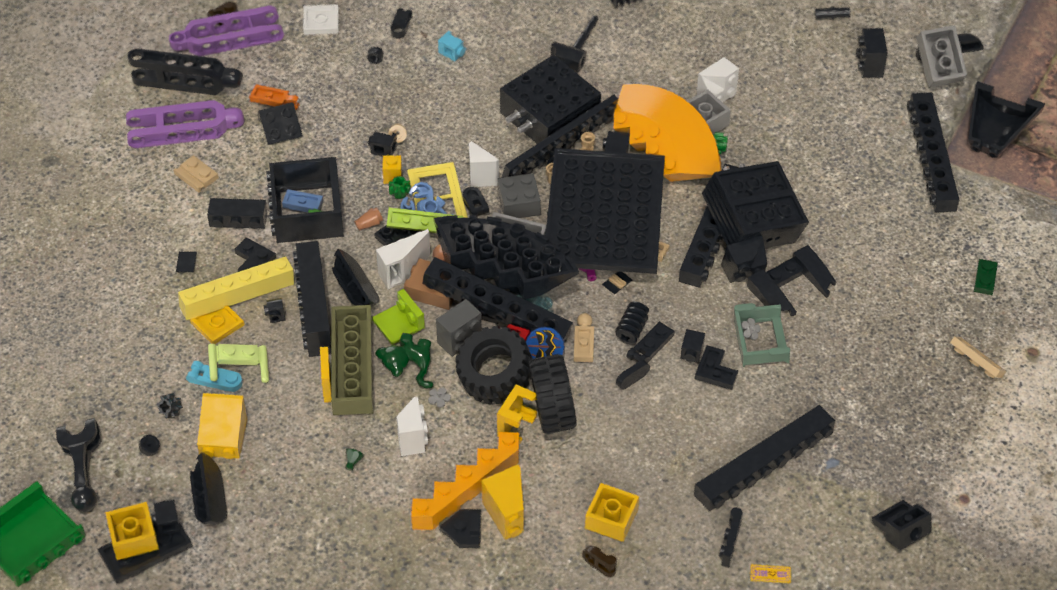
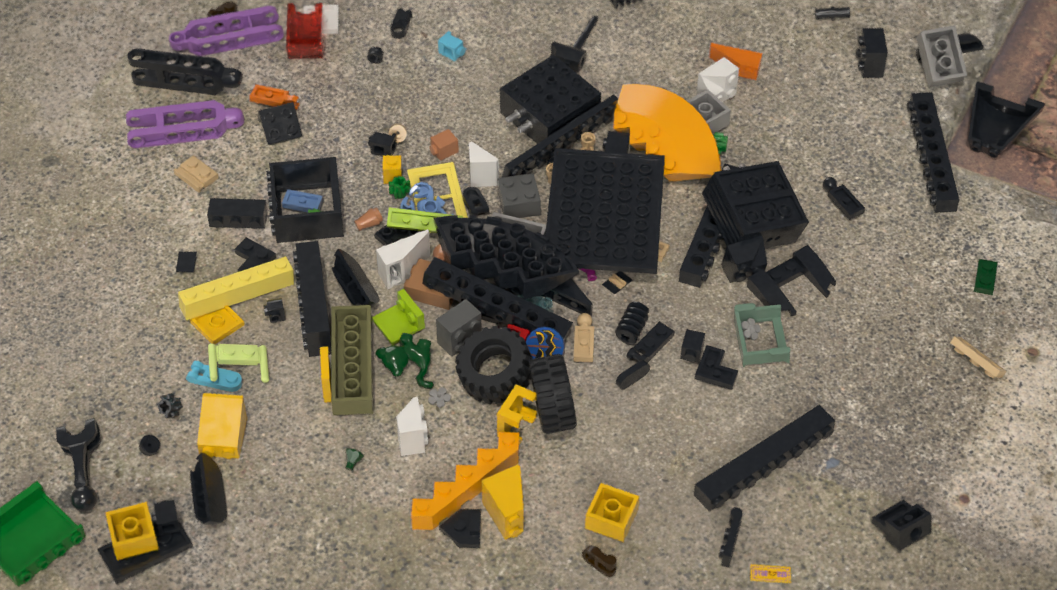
(304, 33): none -> clear red piece
(444, 144): none -> nougat brick
(570, 296): none -> black slope
(747, 61): none -> orange slope
(843, 198): none -> black plate

